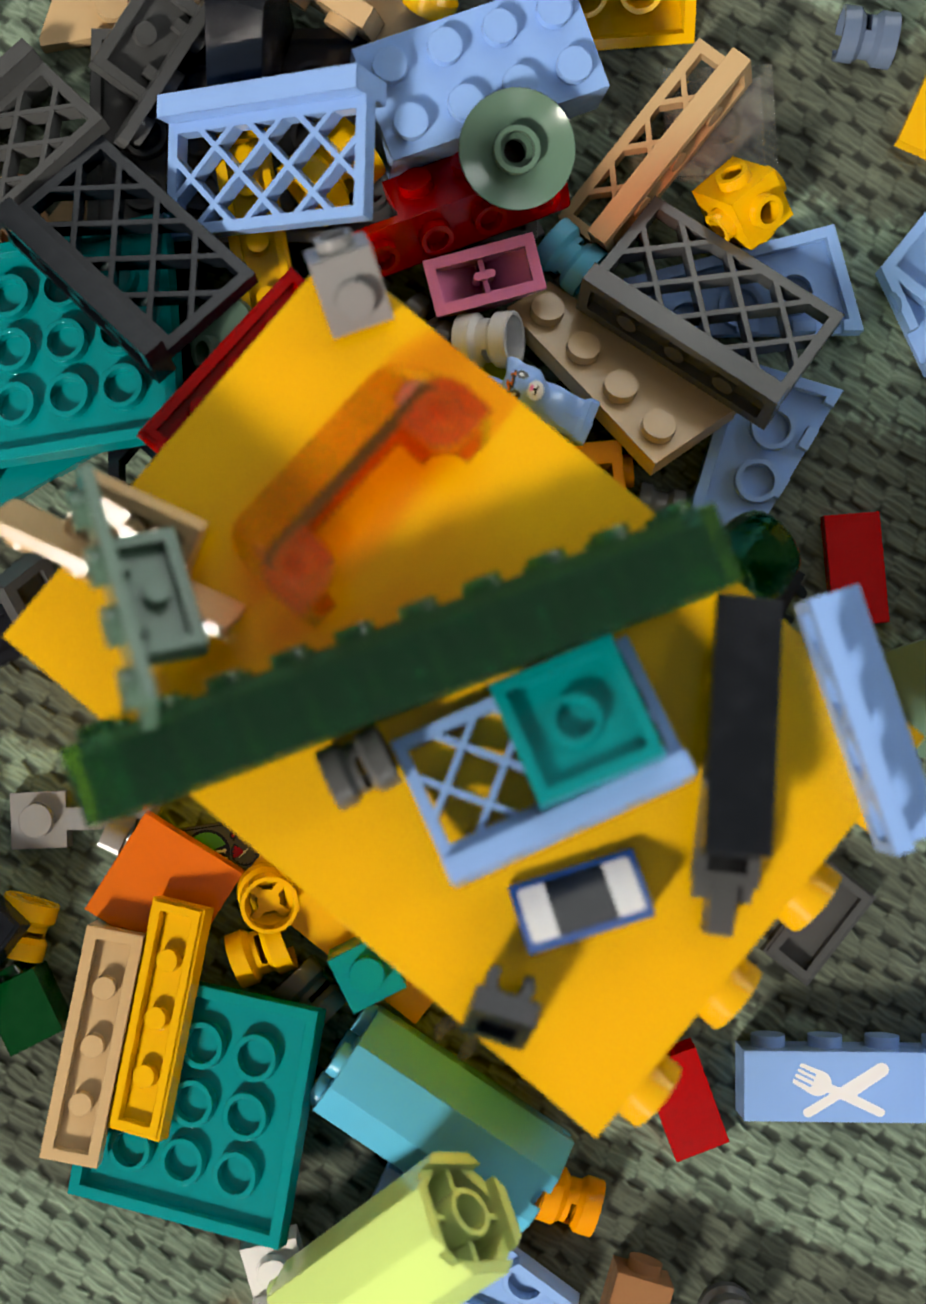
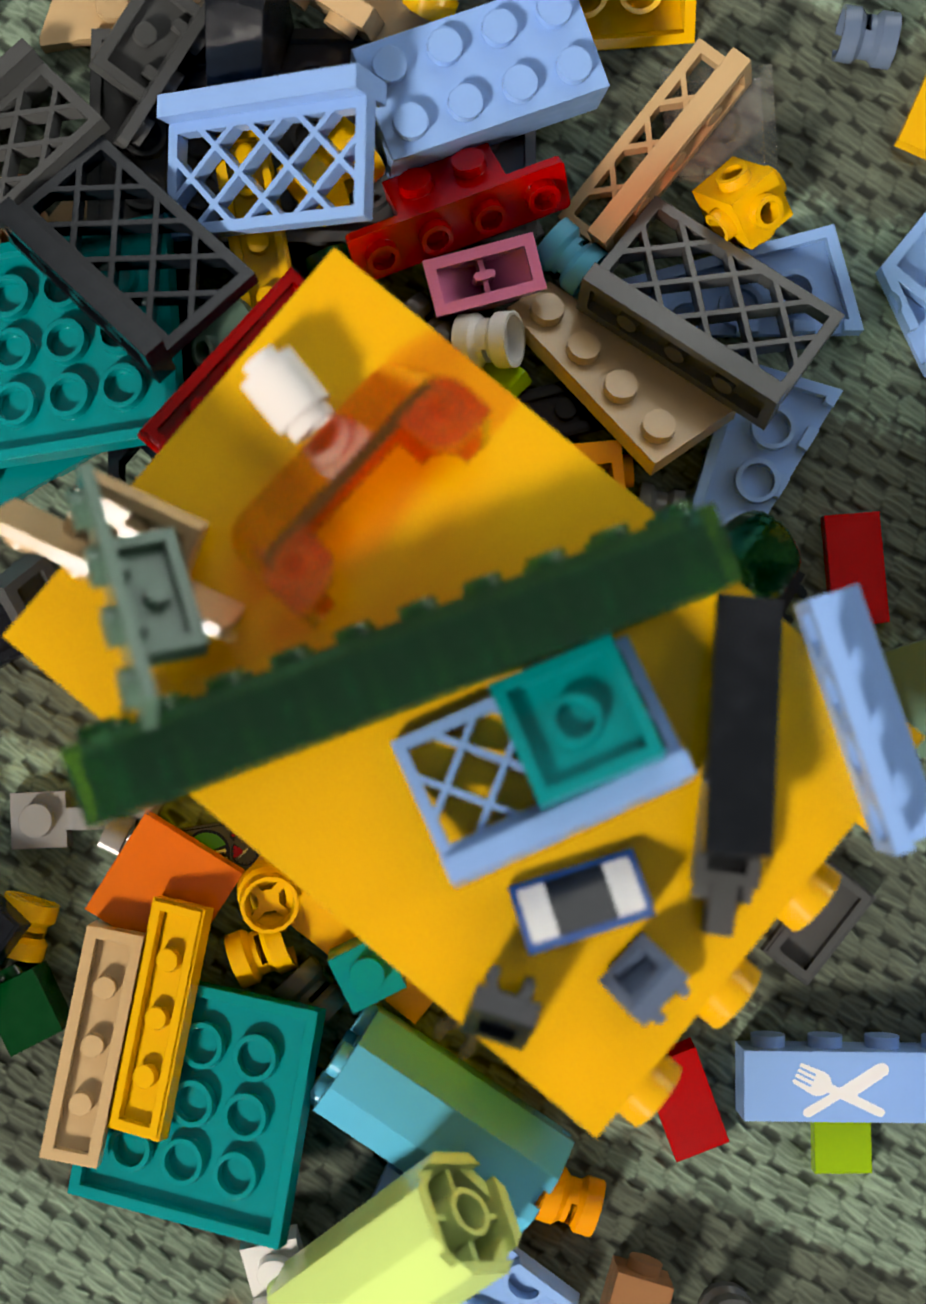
(287, 393): none -> white brick
(344, 774): dark grey wheel -> none
(348, 282): light grey bracket -> none
(541, 130): sand green dish -> none
(553, 404): light blue animal -> none
(645, 980): none -> sand blue tile
(841, 1148): none -> lime tile

